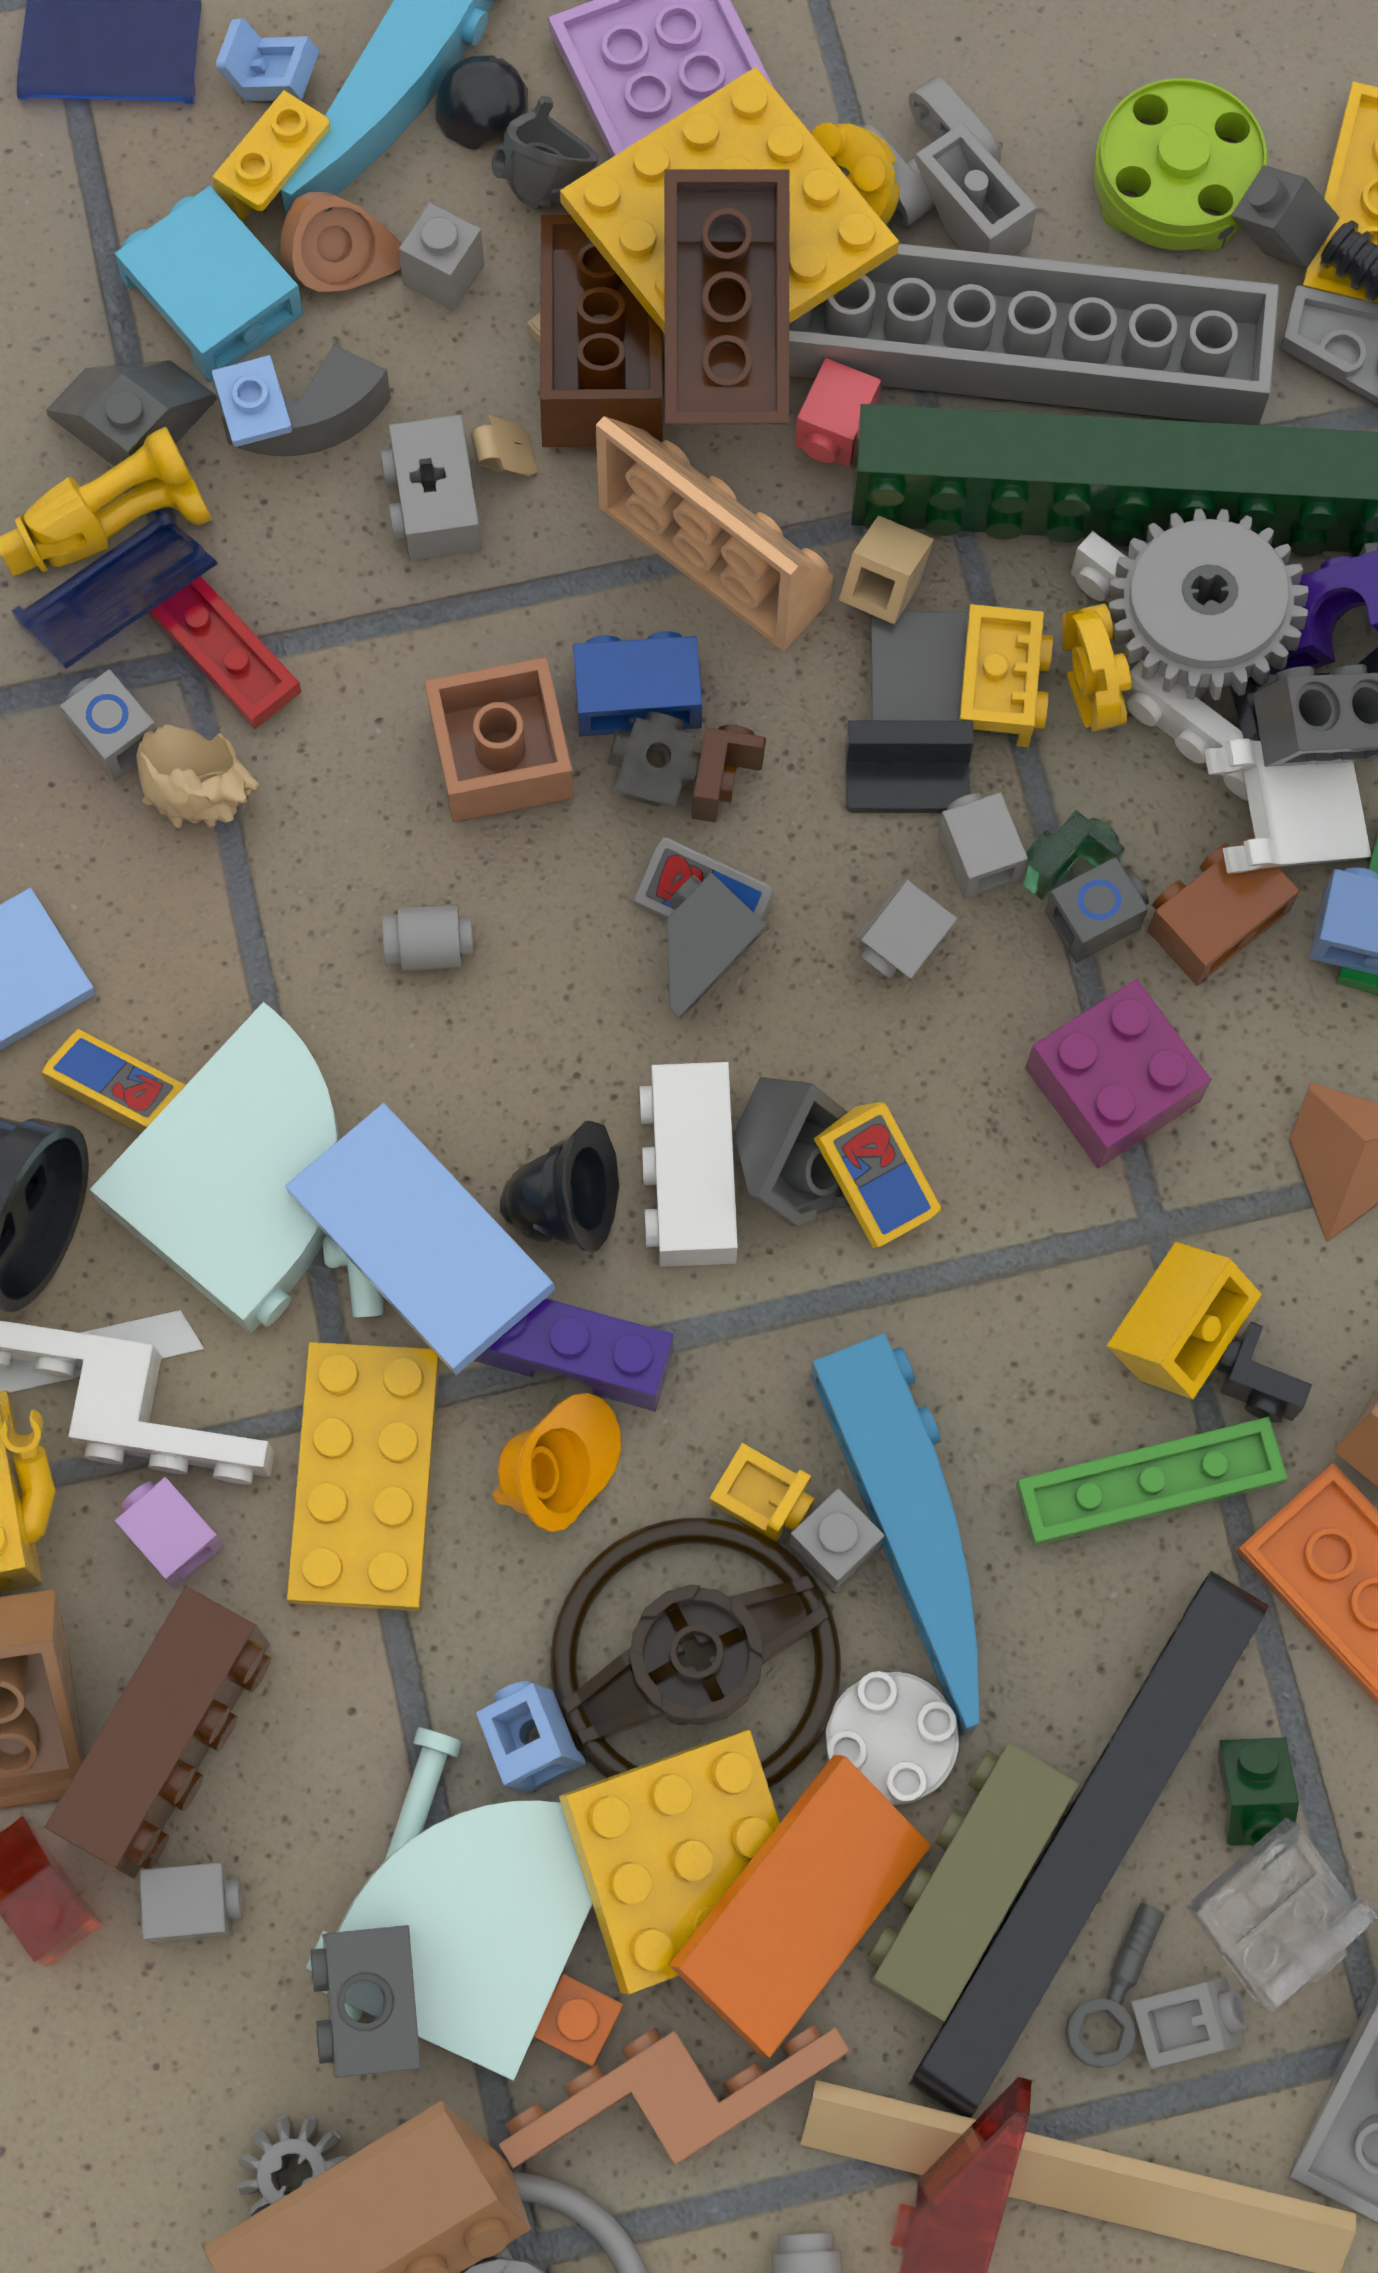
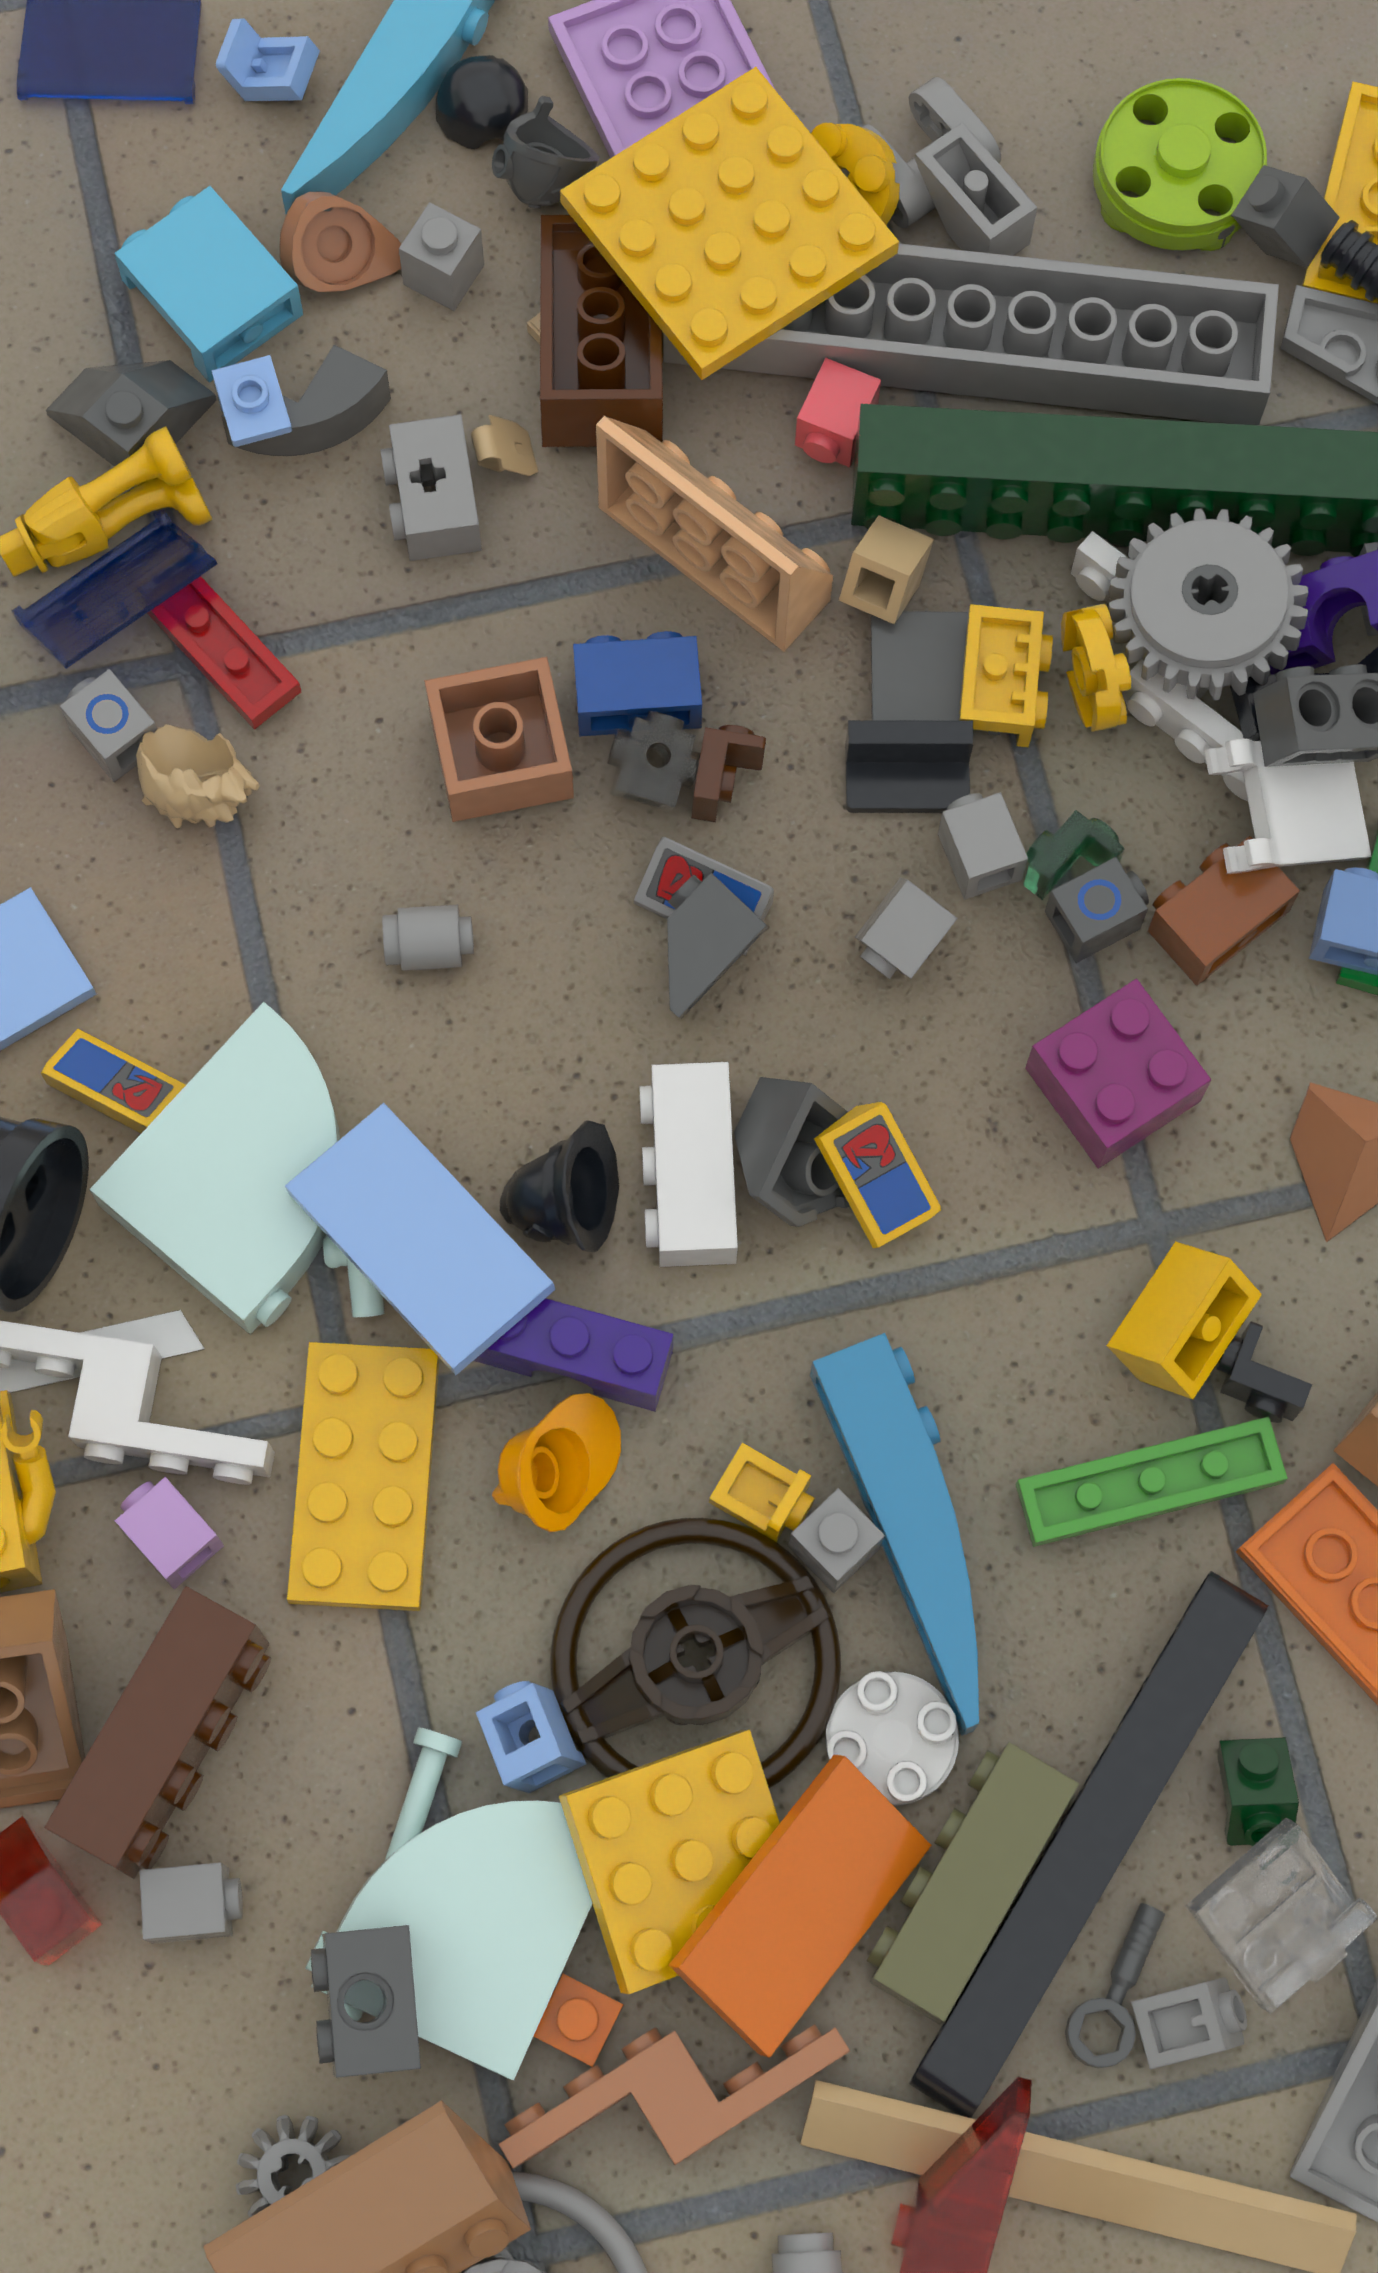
(269, 155): yellow bracket -> none
(726, 296): reddish brown slope -> none

